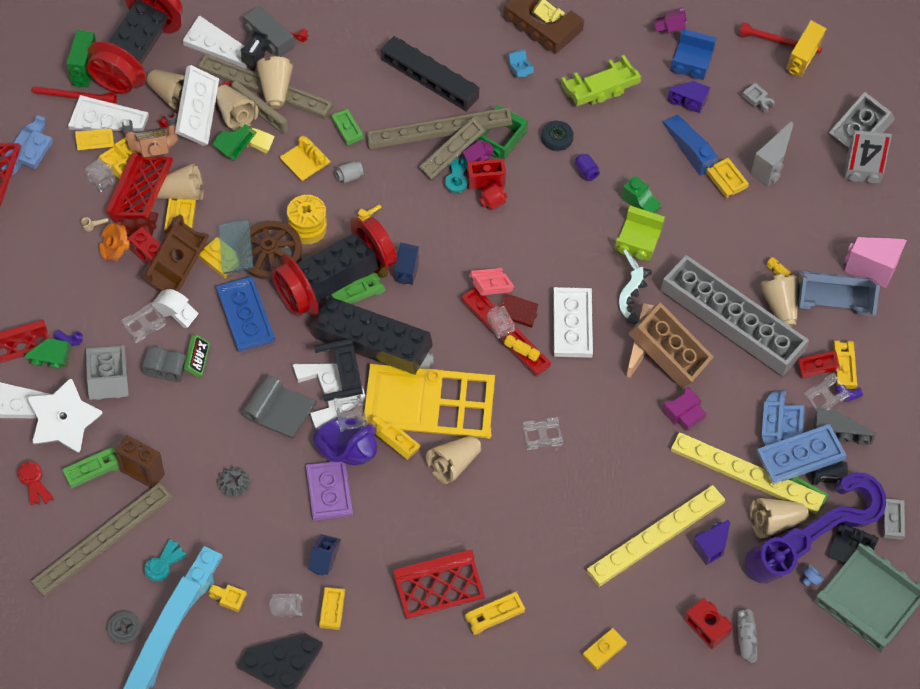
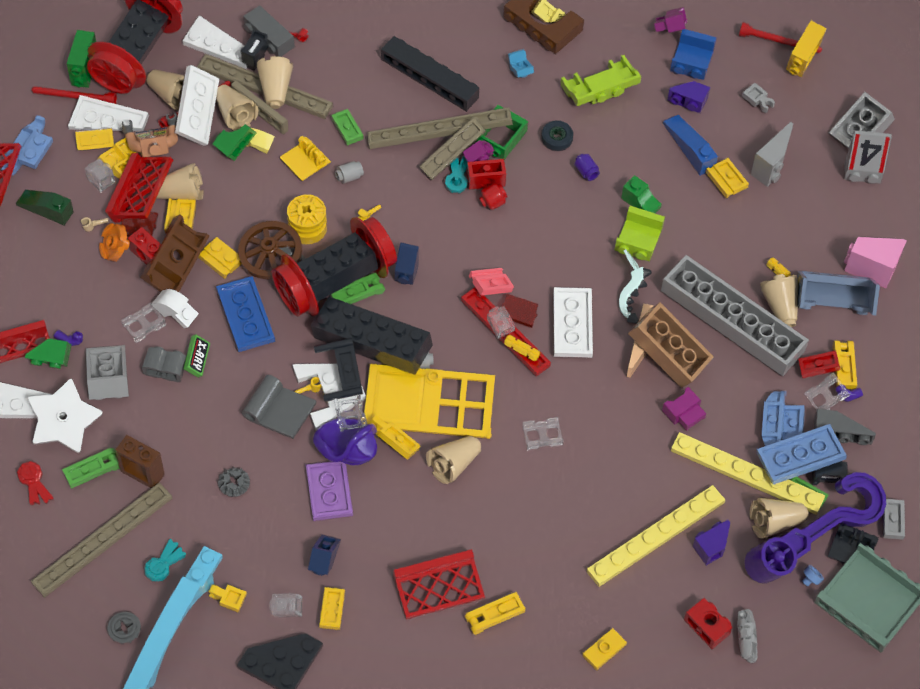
(47, 205): none -> dark green slope
(236, 246): clear light blue piece -> none
(314, 388): none -> yellow hand

